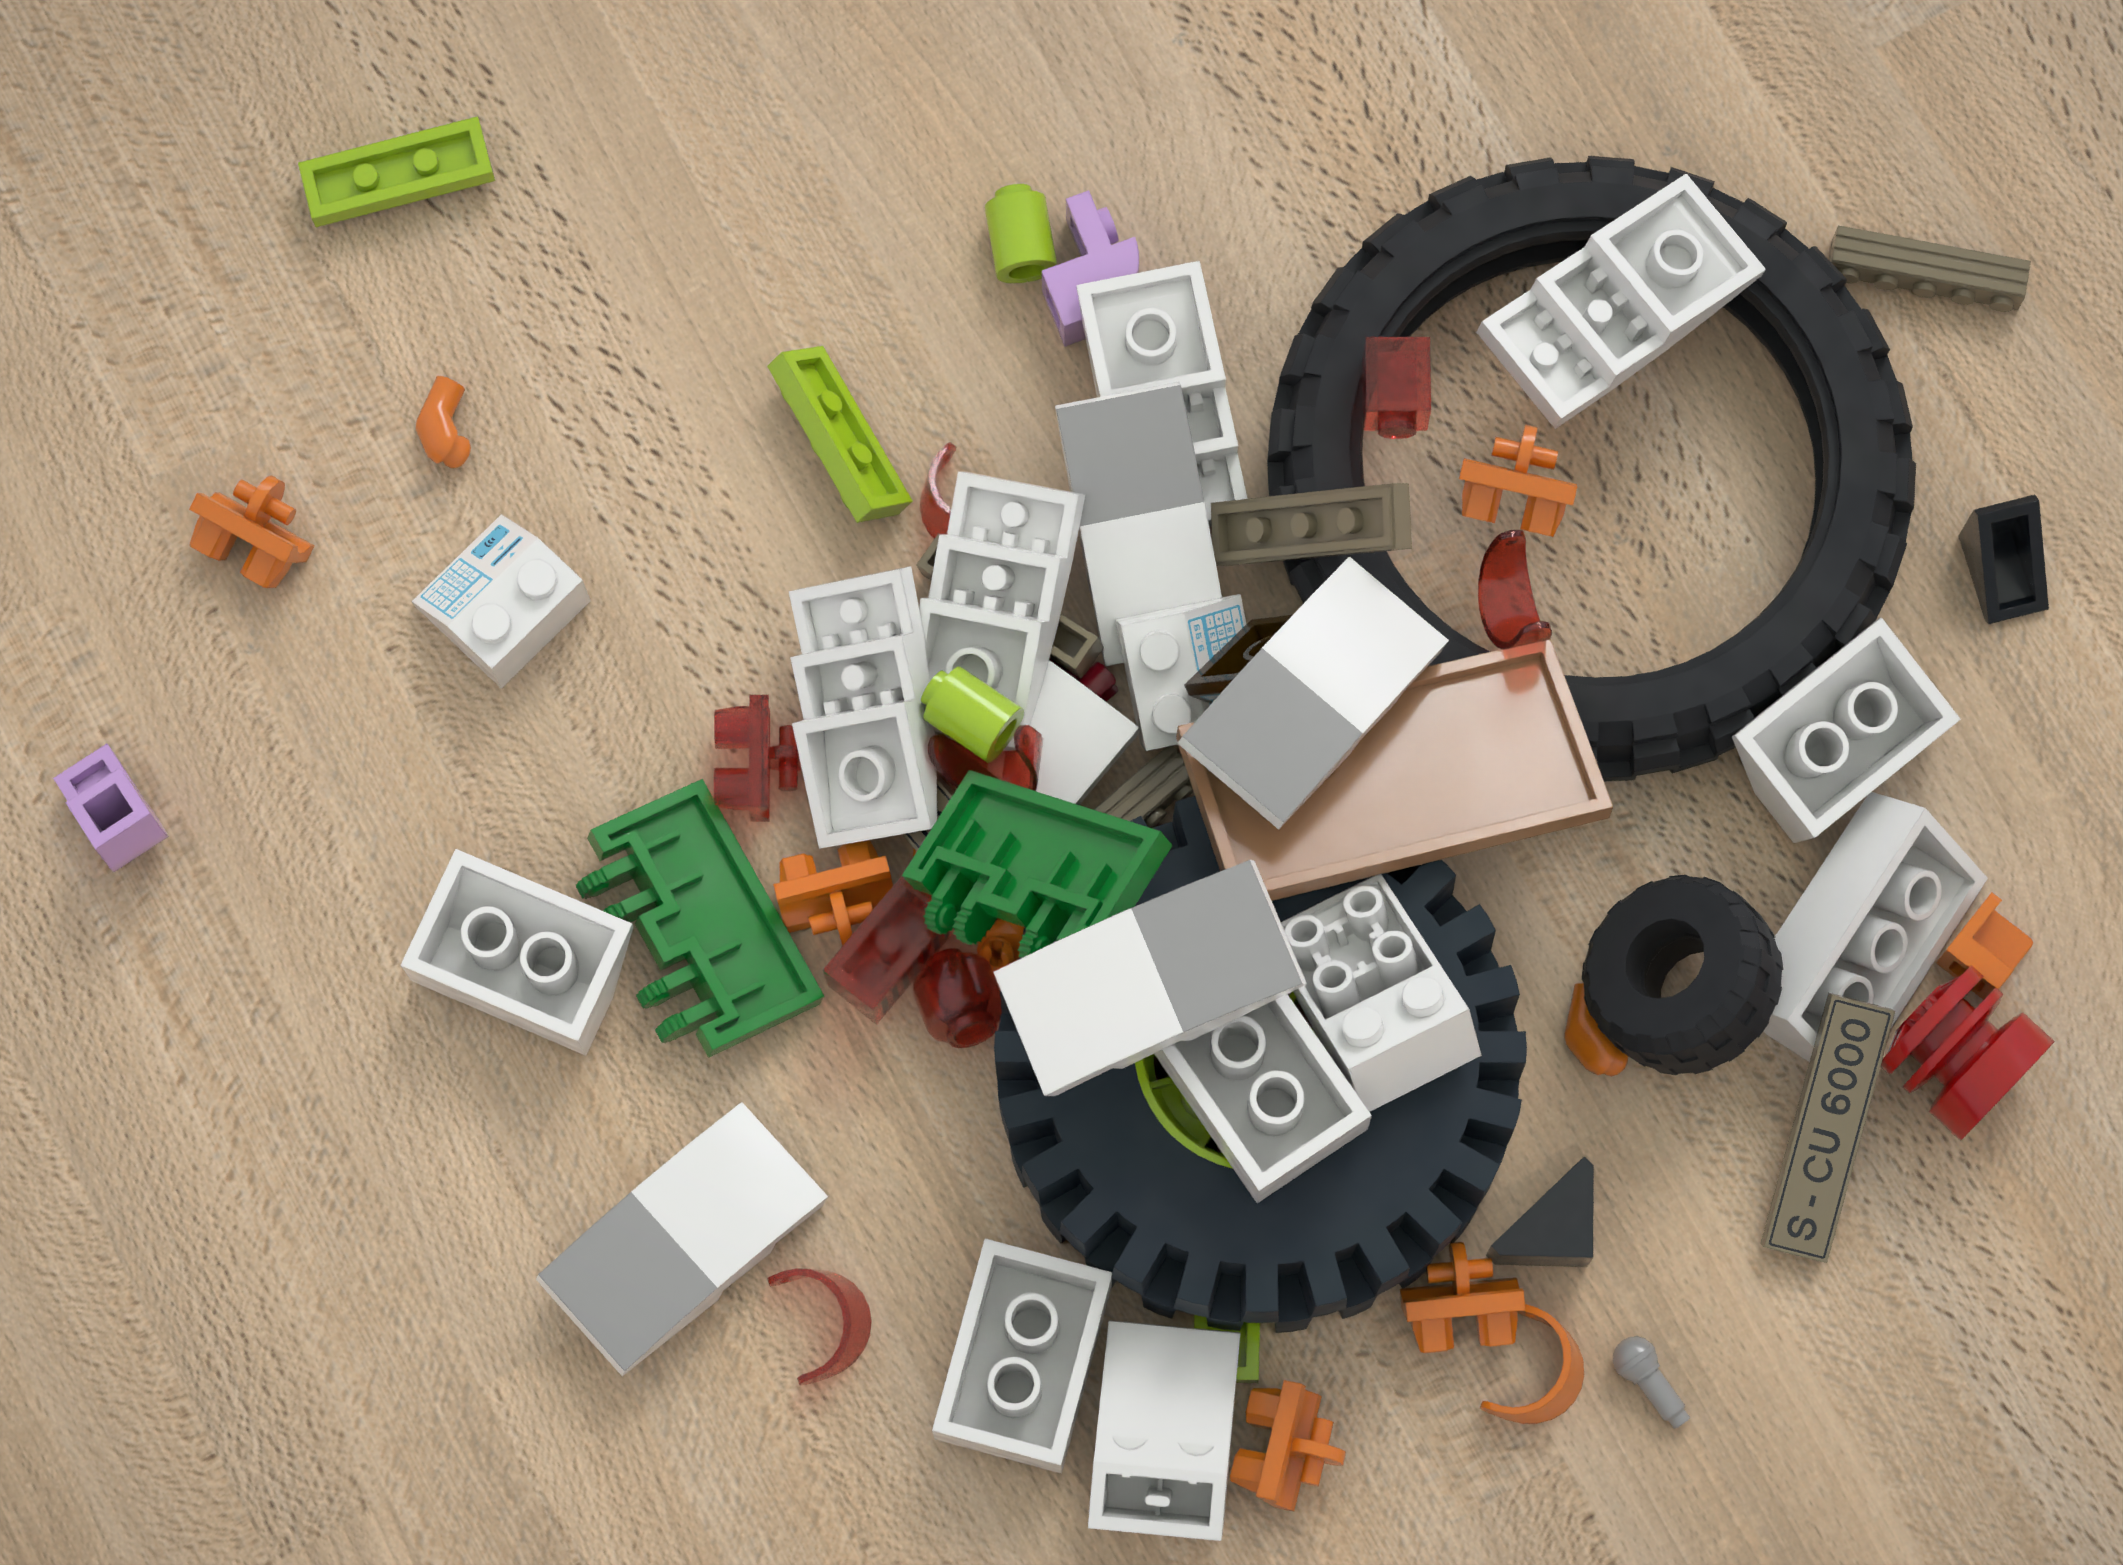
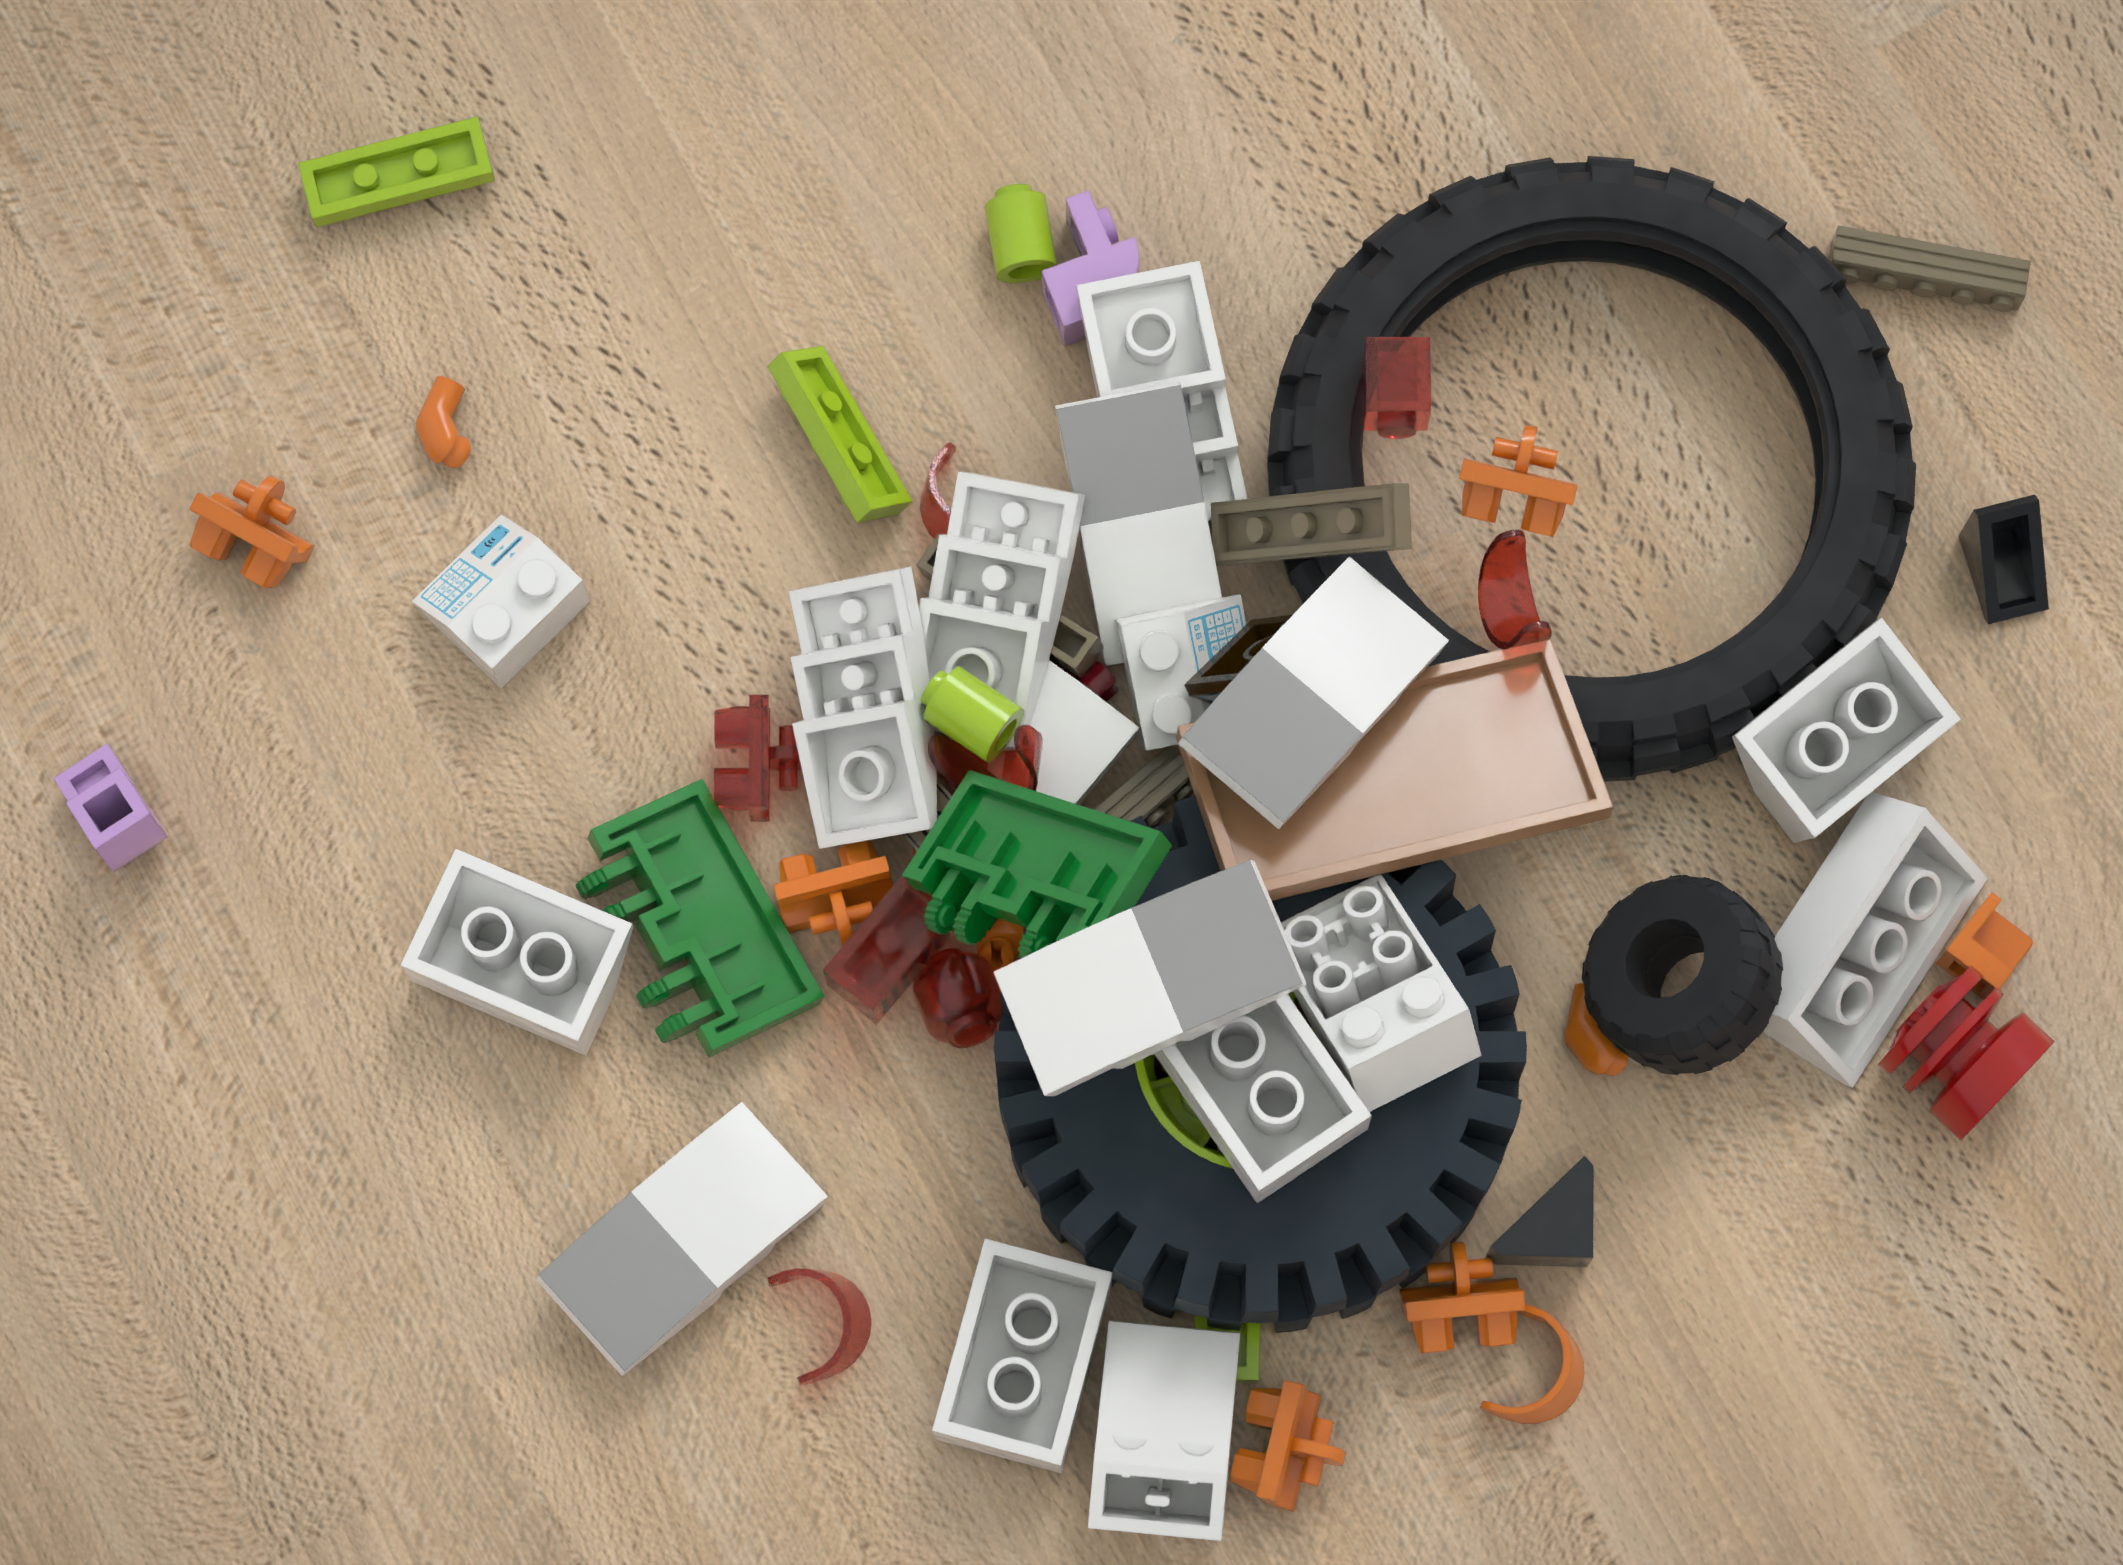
(1620, 300): white slope -> none
(1638, 1362): light grey piece -> none
(1827, 1127): dark tan tile -> none

